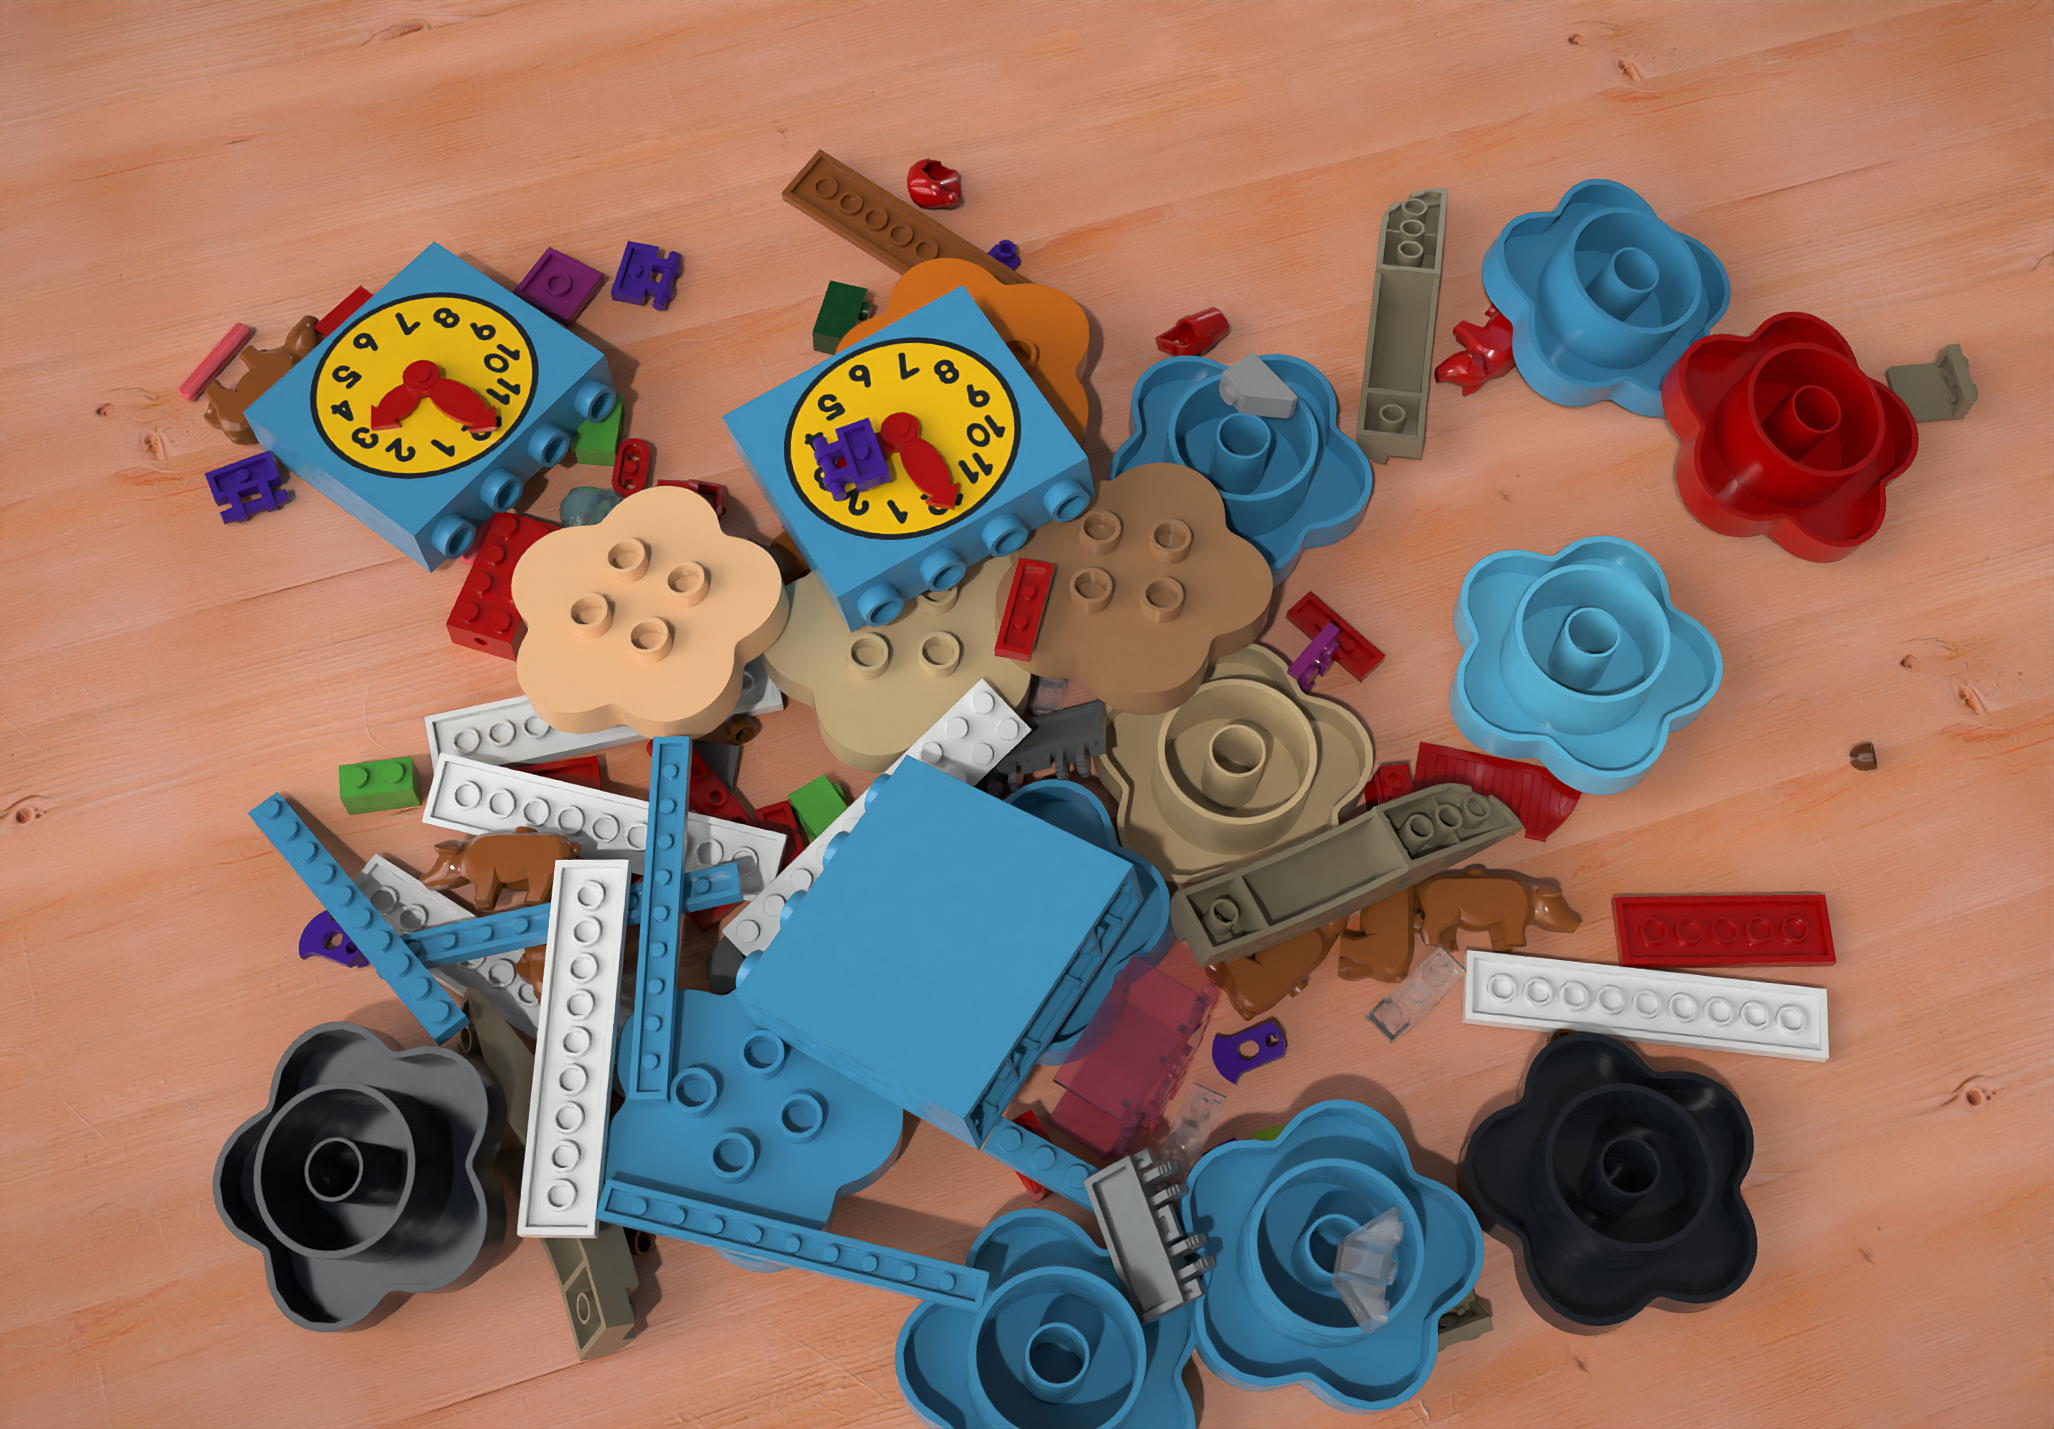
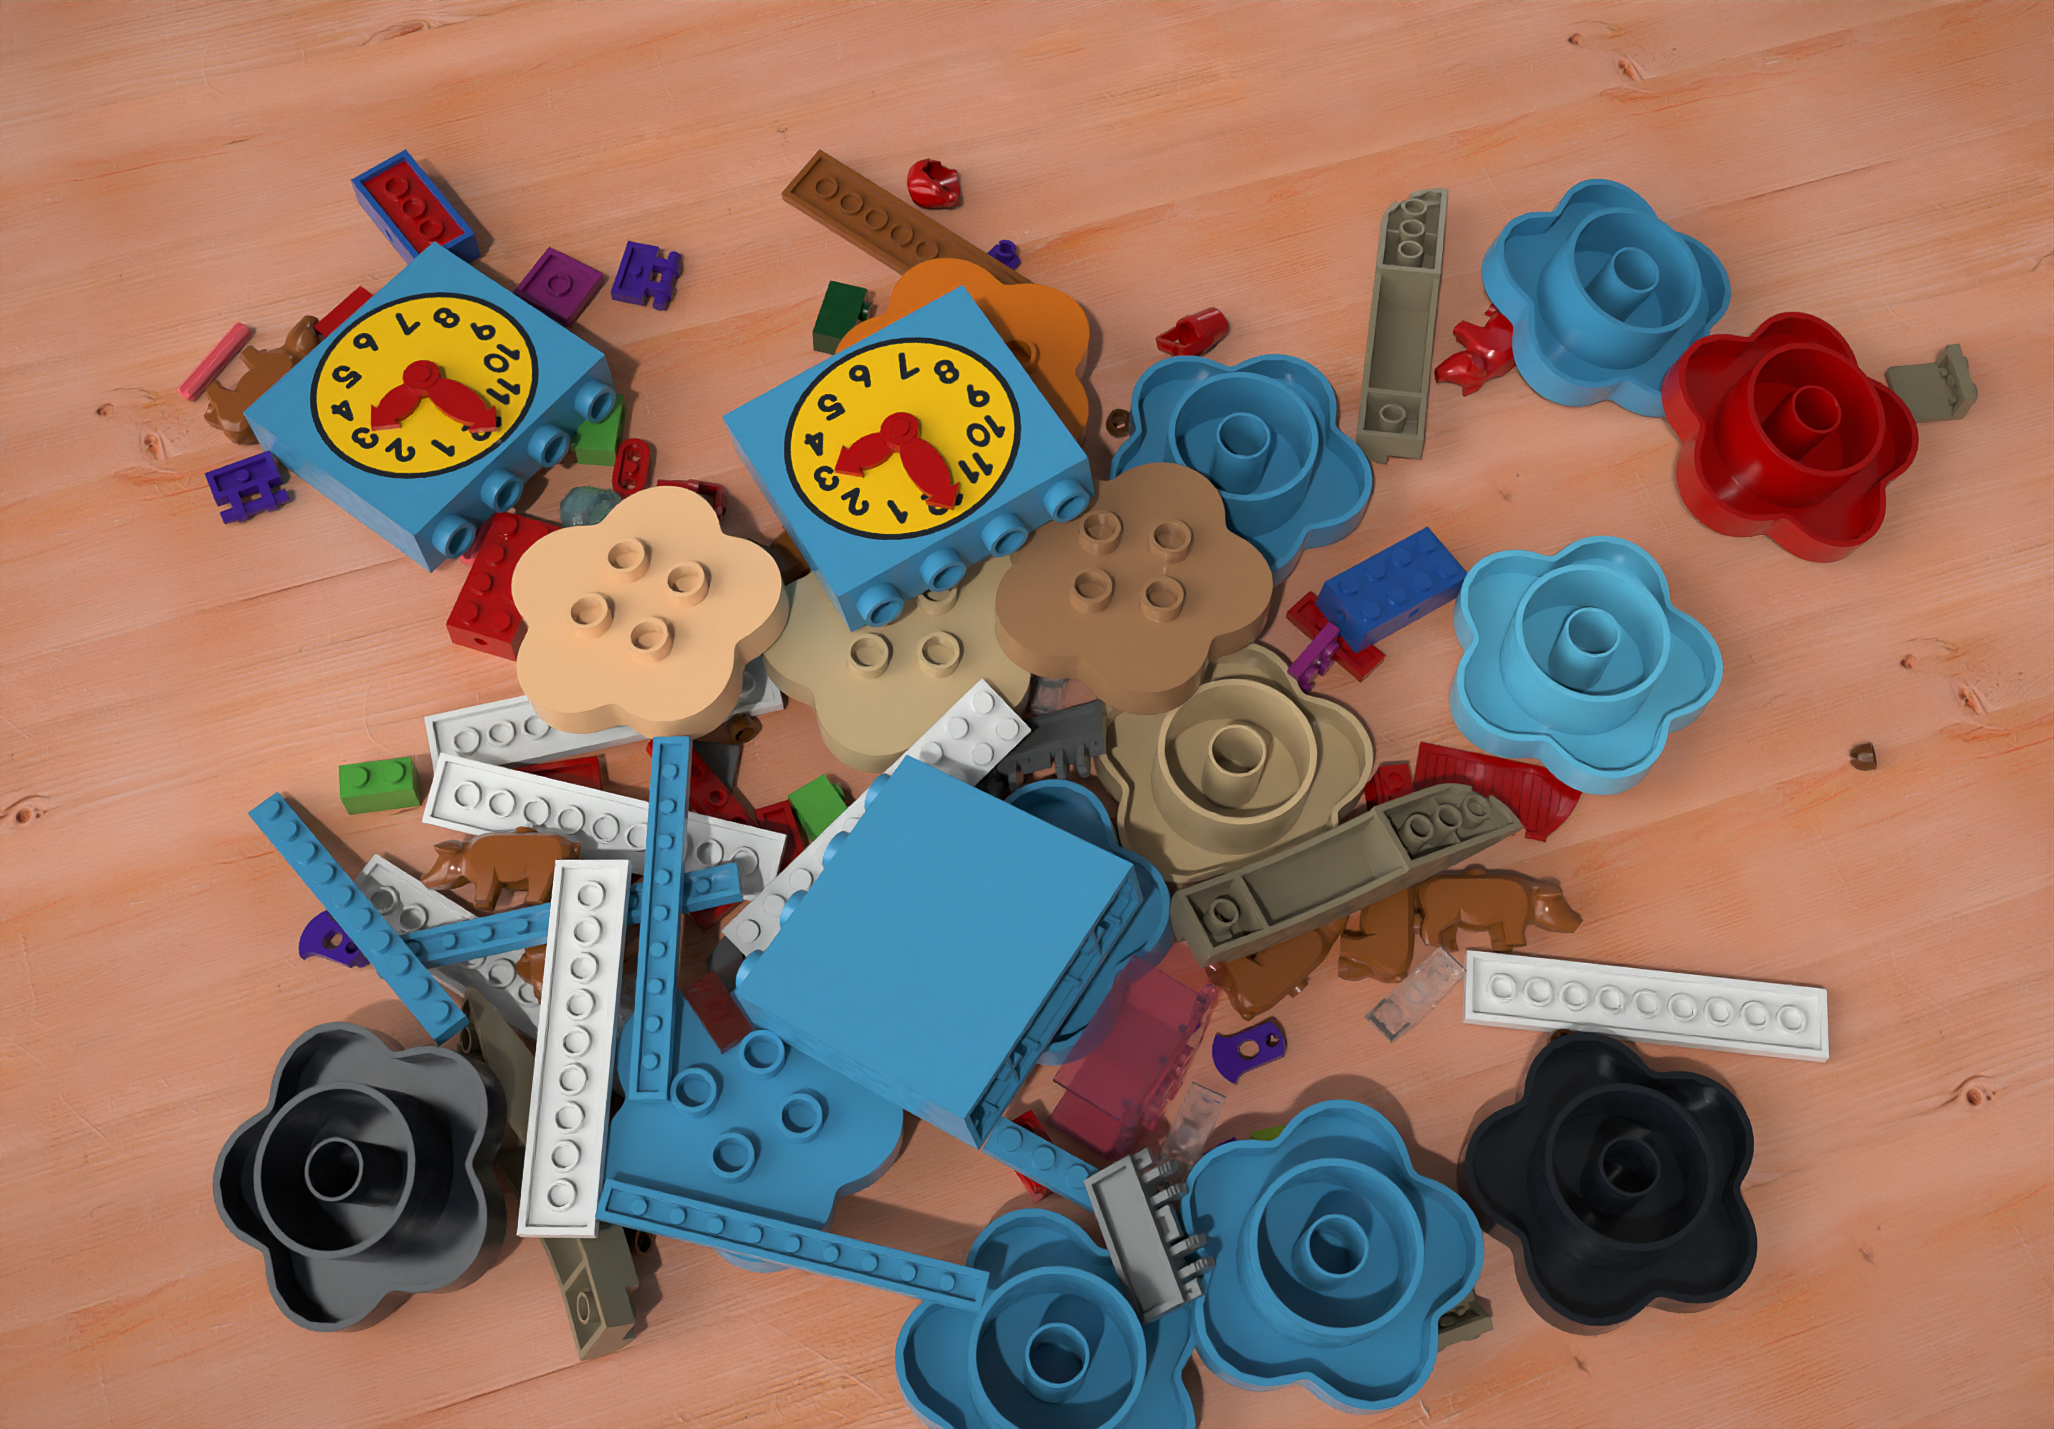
(412, 210): none -> brick
(717, 1012): none -> clear red plate
(862, 454): dark purple plate -> none
(1024, 610): red plate -> none
(1115, 419): none -> reddish brown hinge
(1256, 389): light grey slope -> none
(1366, 1267): clear slope -> none
(1391, 589): none -> blue brick
(1723, 931): red plate -> none

